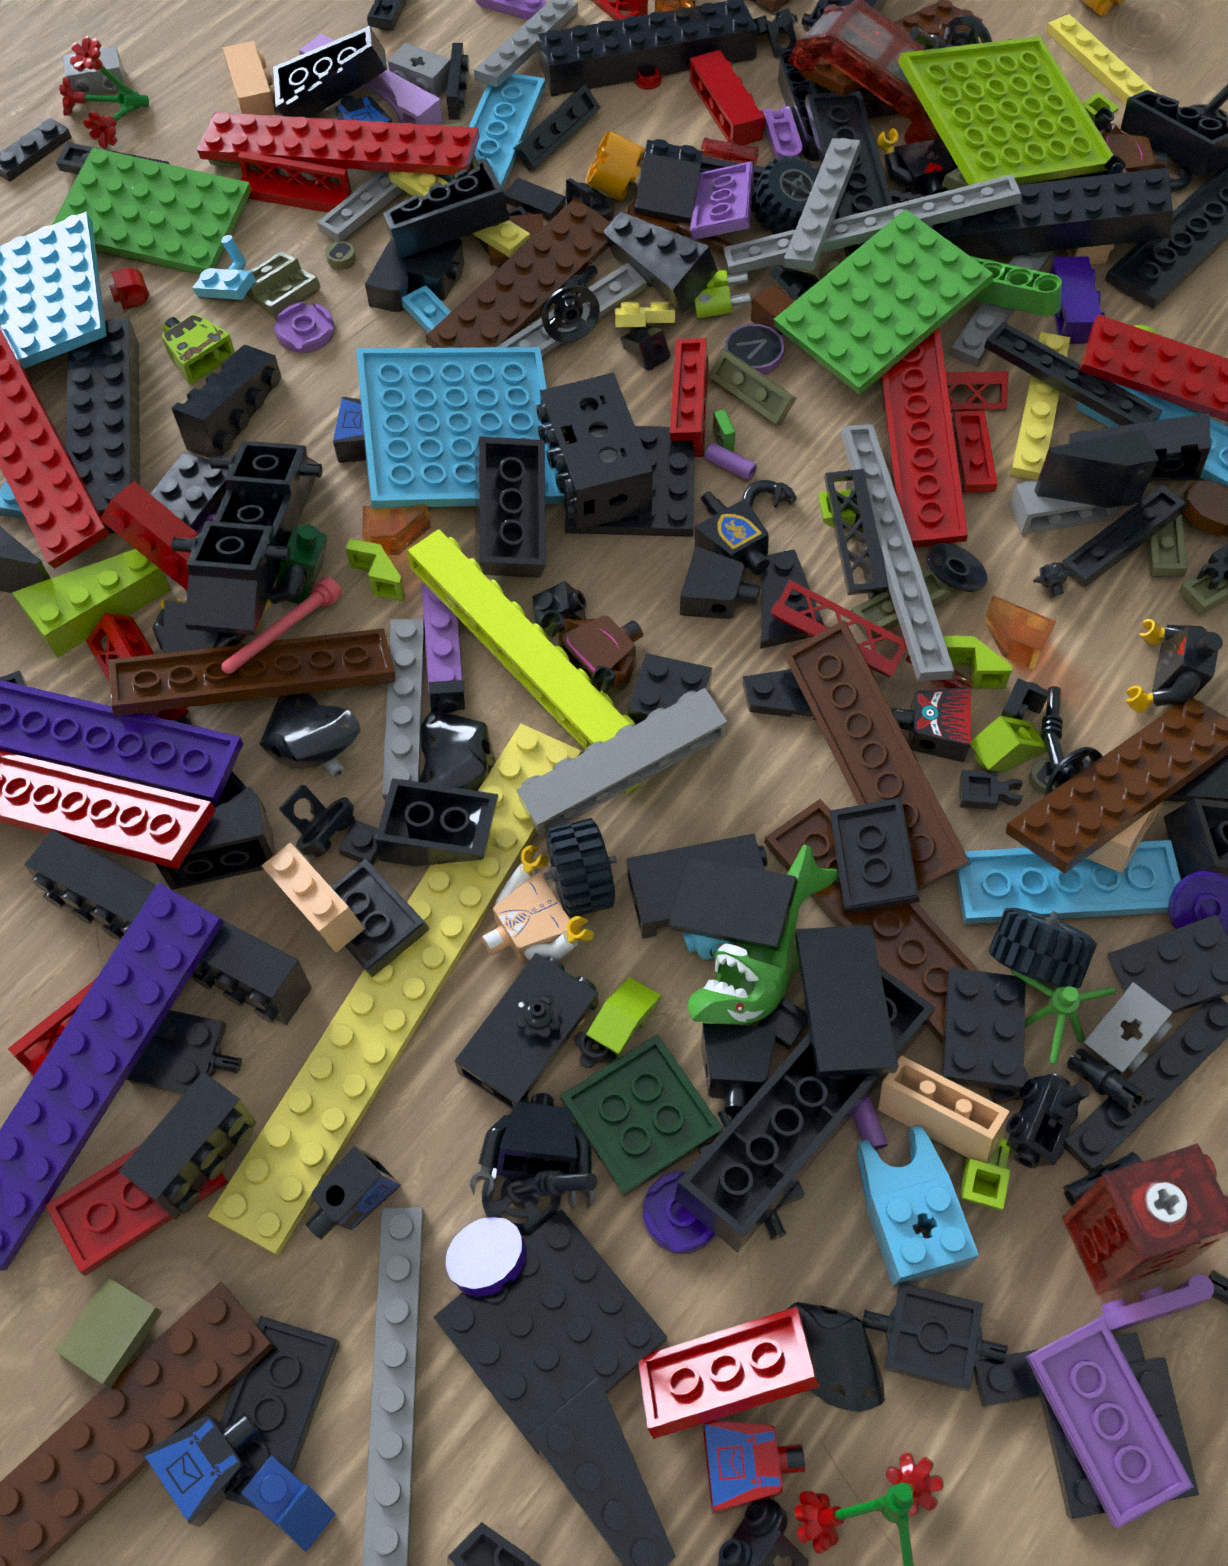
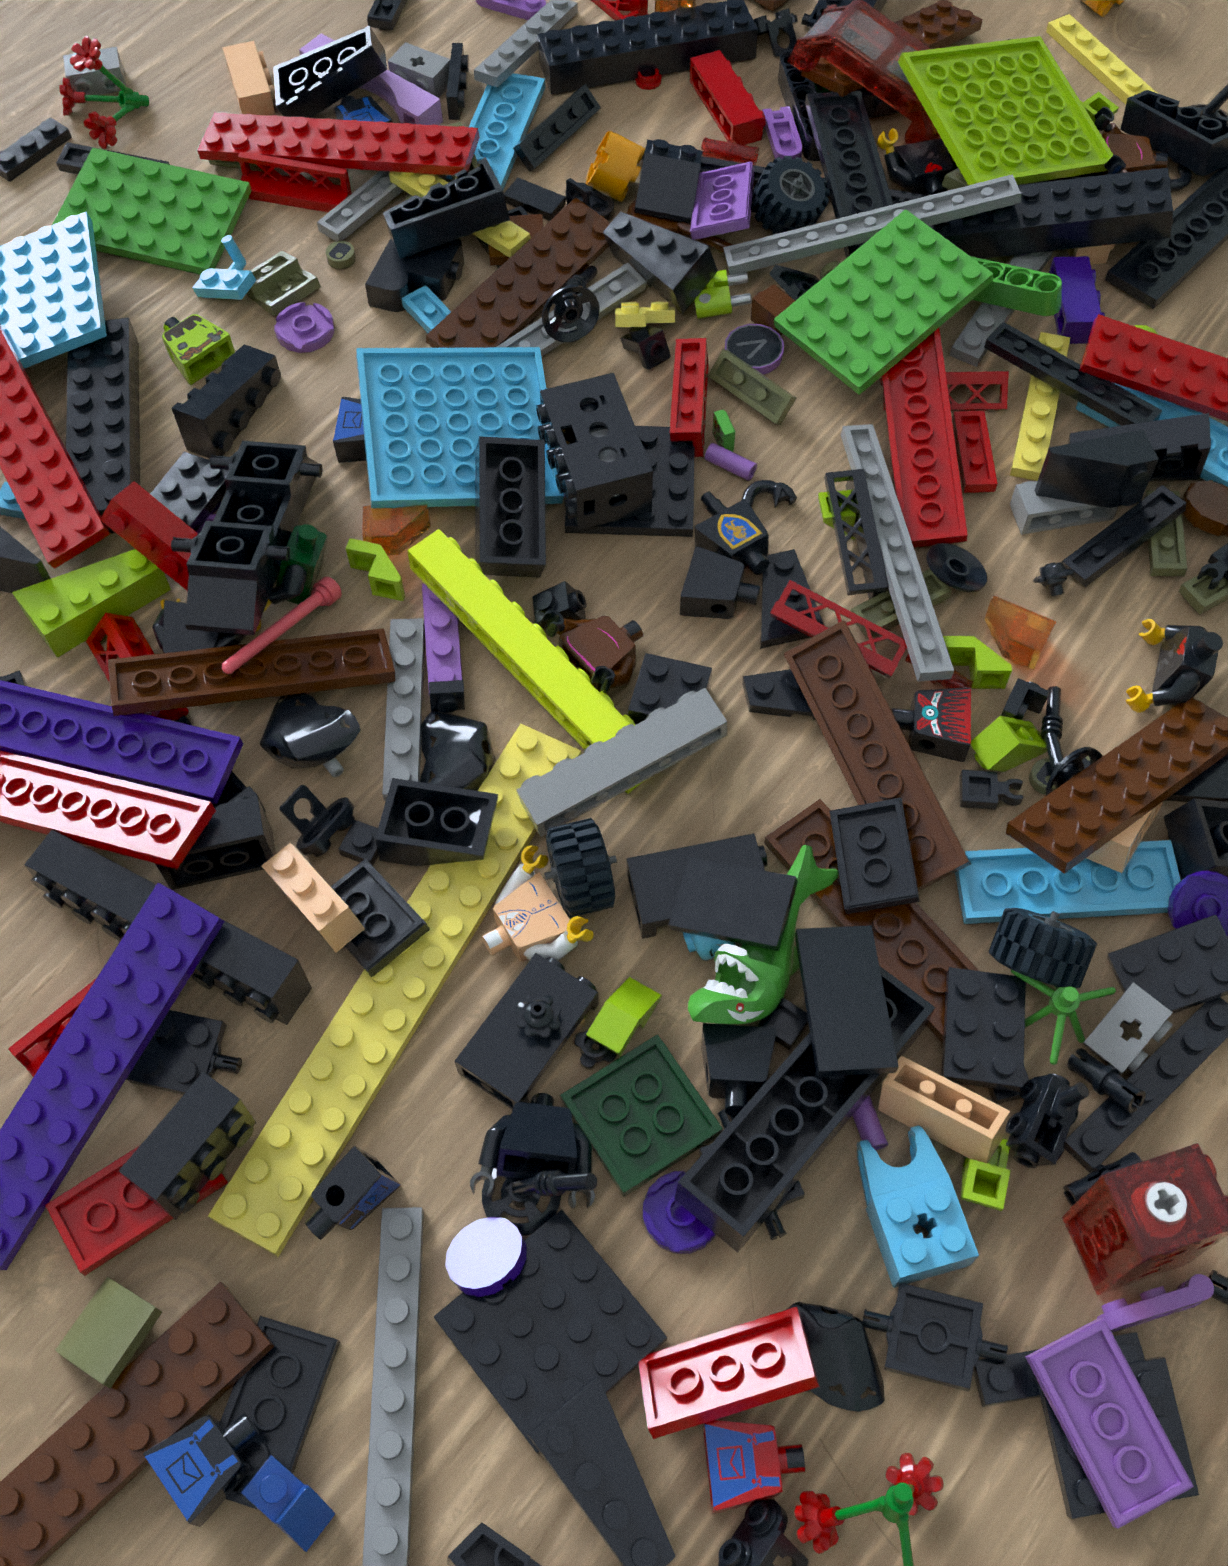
(129, 288): red plate -> none
(822, 204): light grey plate -> none
(961, 38): black dish -> none

